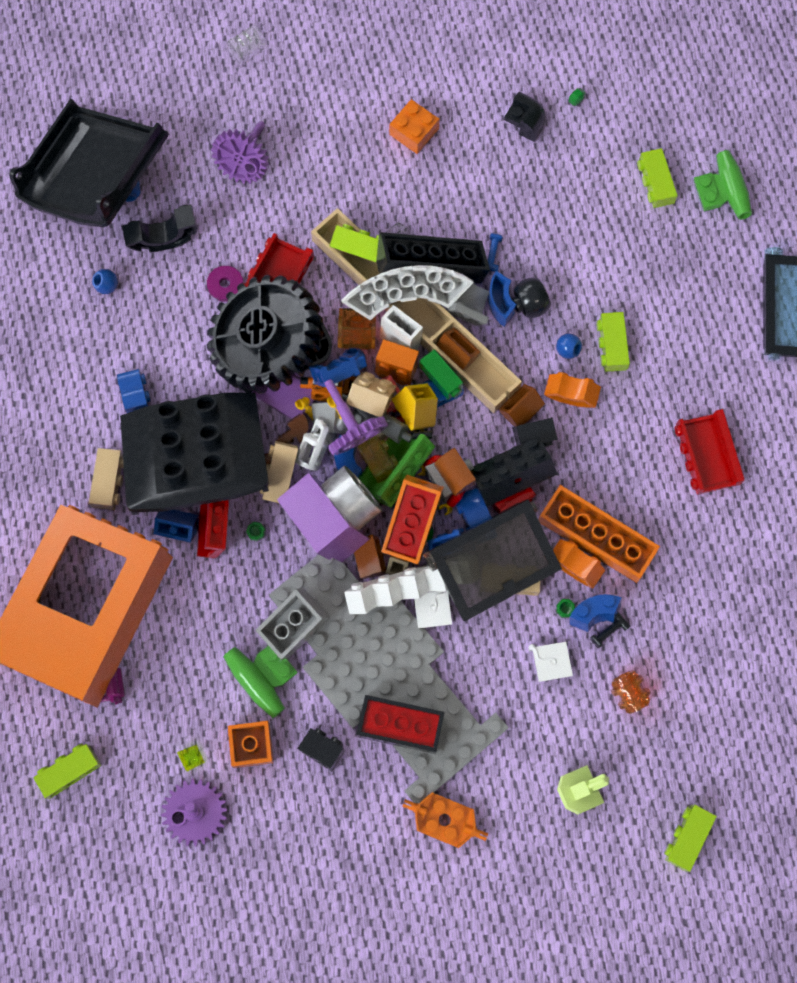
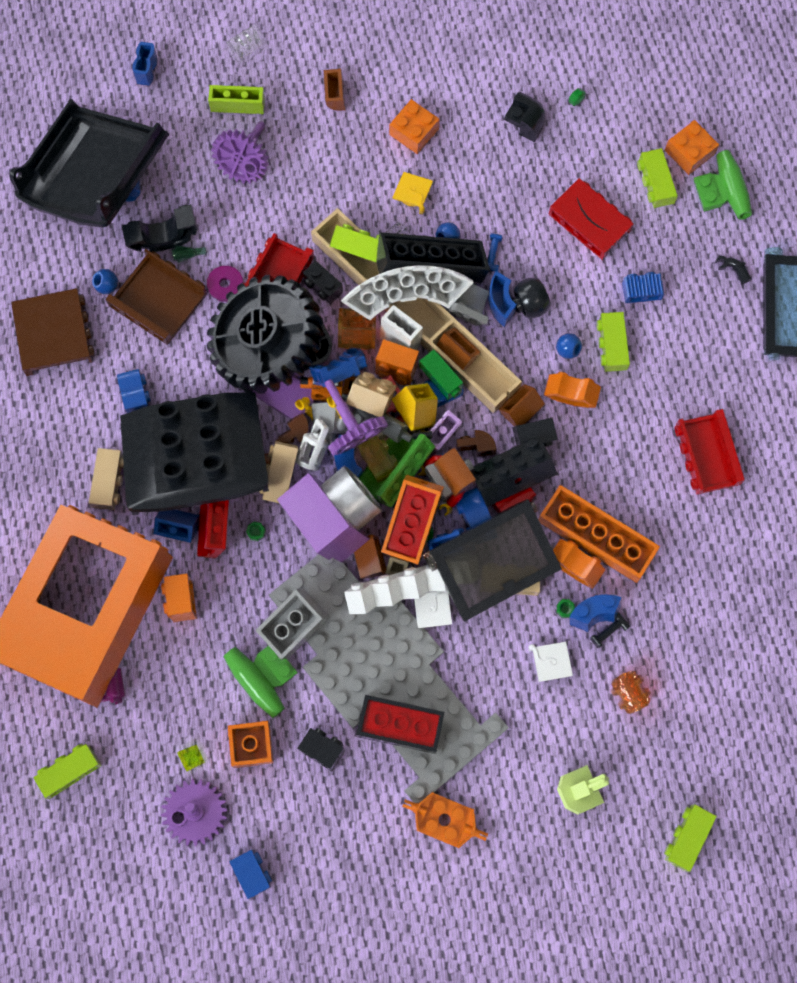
(52, 330): none -> reddish brown panel
(145, 63): none -> blue brick
(158, 297): none -> reddish brown panel
(179, 598): none -> orange brick
(184, 253): none -> clear green cone
(236, 99): none -> lime brick
(250, 873): none -> blue brick
(322, 282): none -> black brick
(334, 89): none -> dark orange brick
(413, 190): none -> yellow hat
(444, 430): none -> lavender brick
(448, 230): none -> blue piece
(482, 443): none -> reddish brown brick
(590, 218): none -> red panel
(642, 287): none -> blue brick
(691, 147): none -> orange brick
(737, 266): none -> black piece

